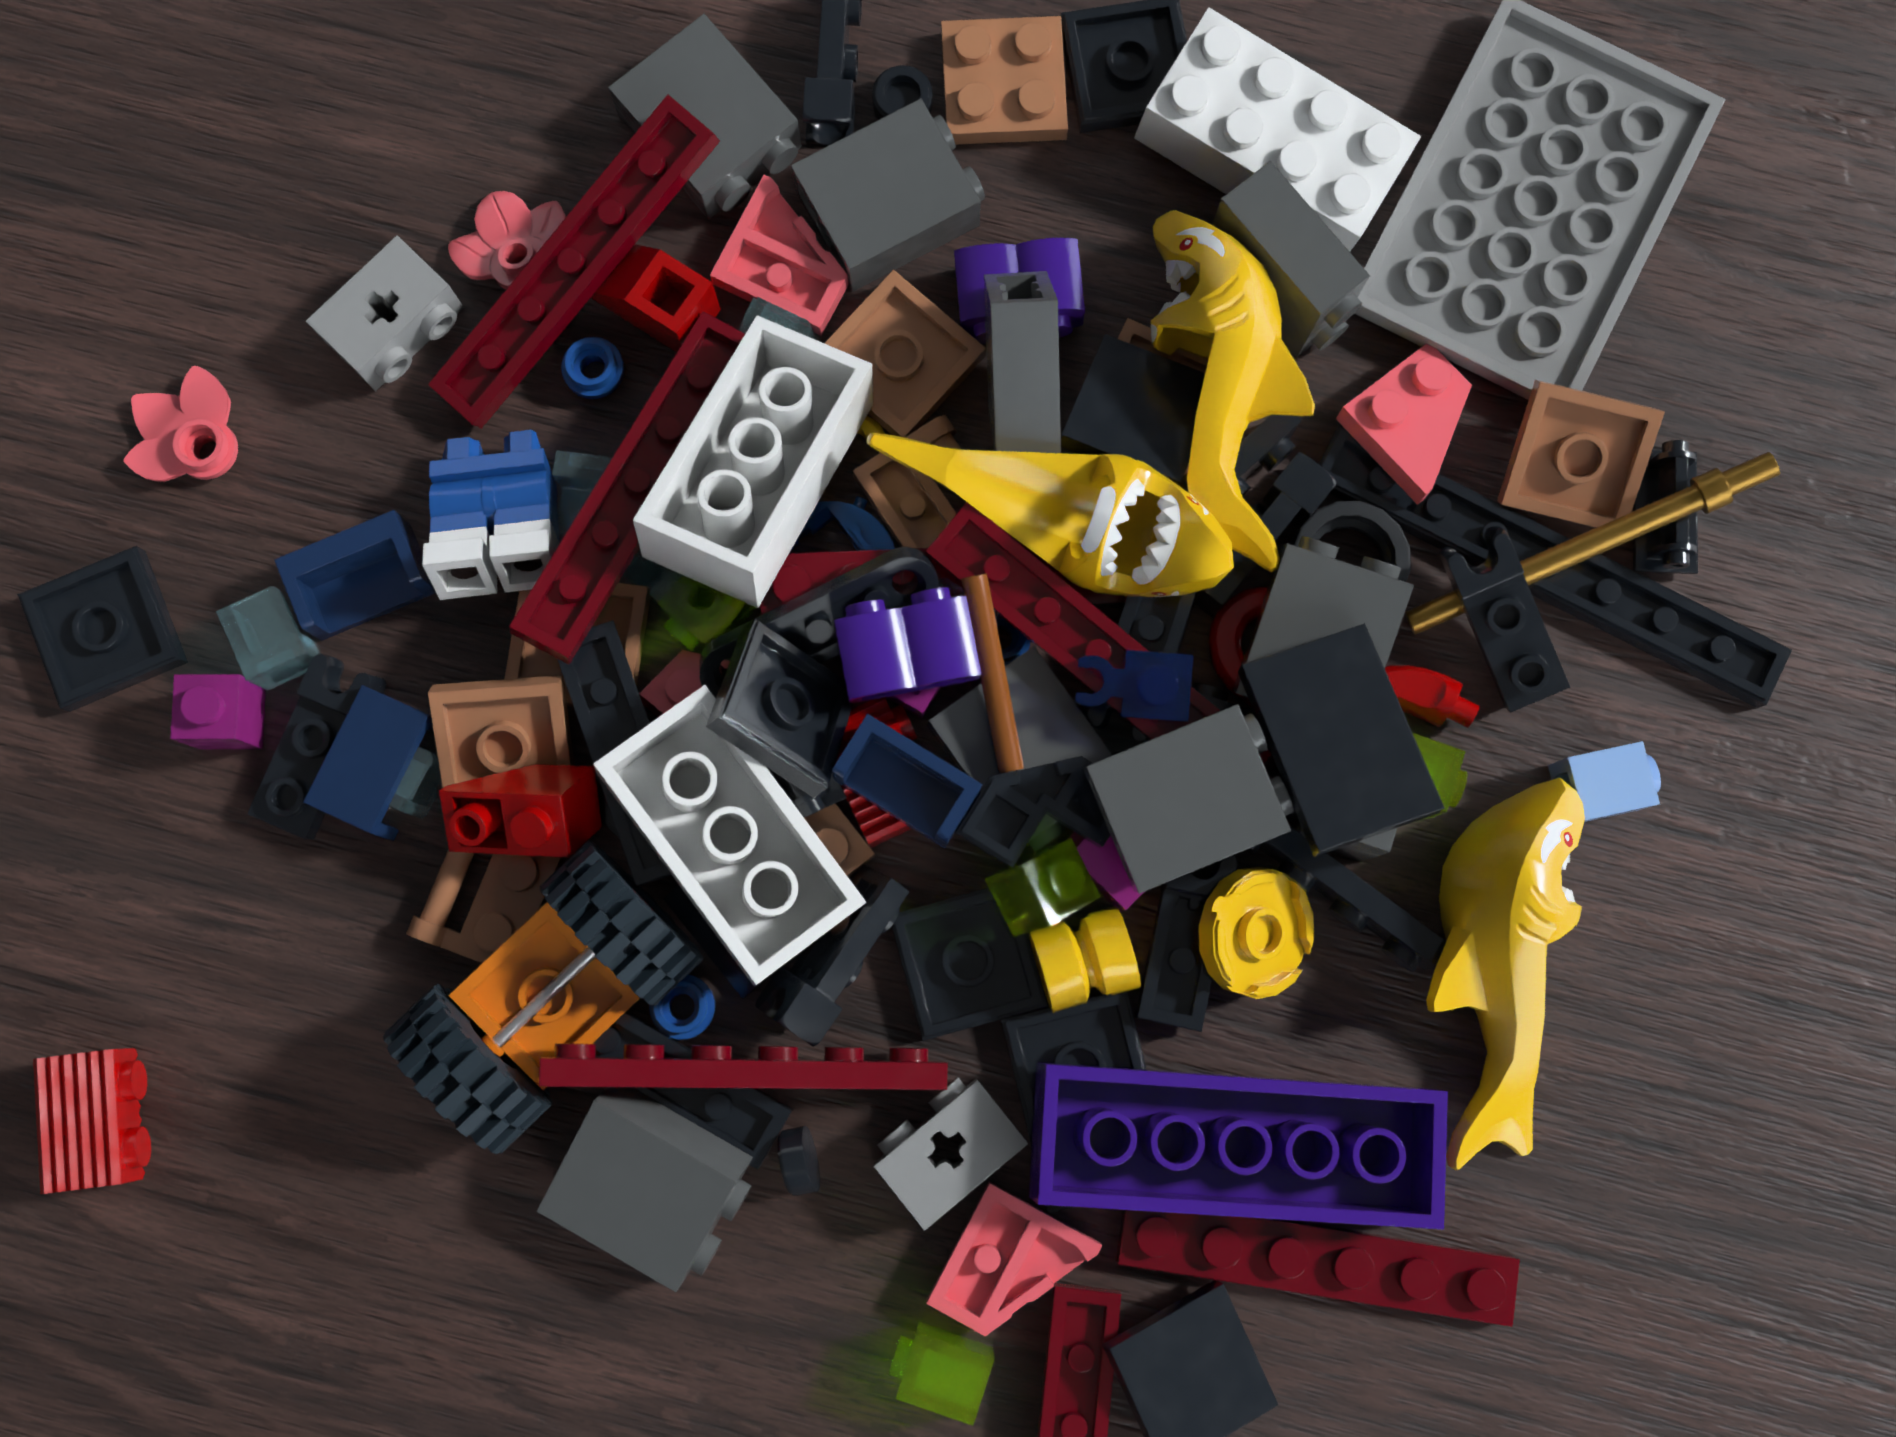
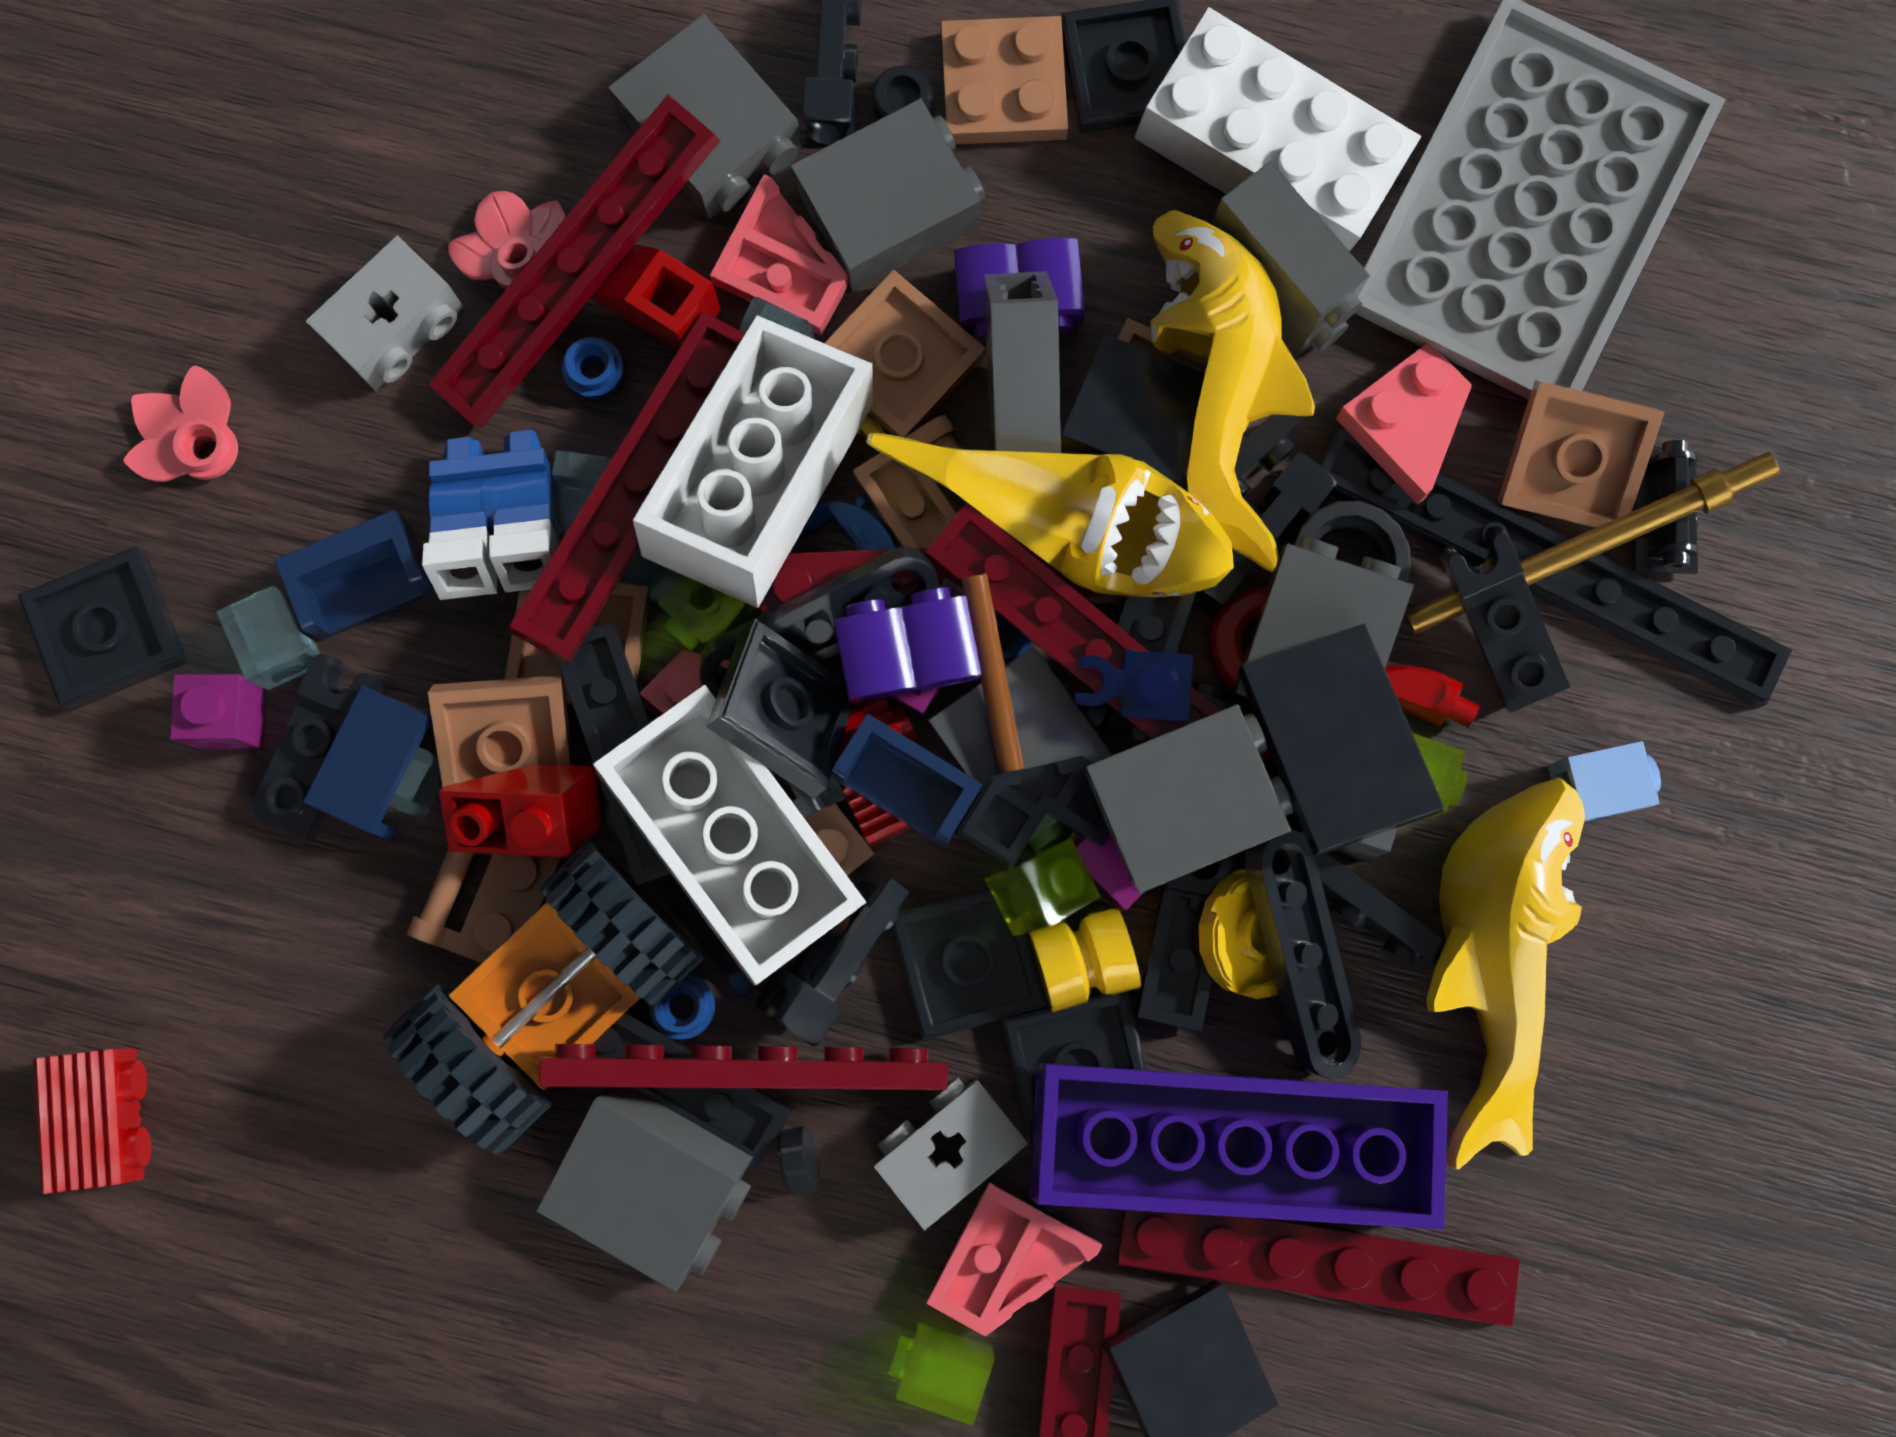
(1304, 955): none -> black plate

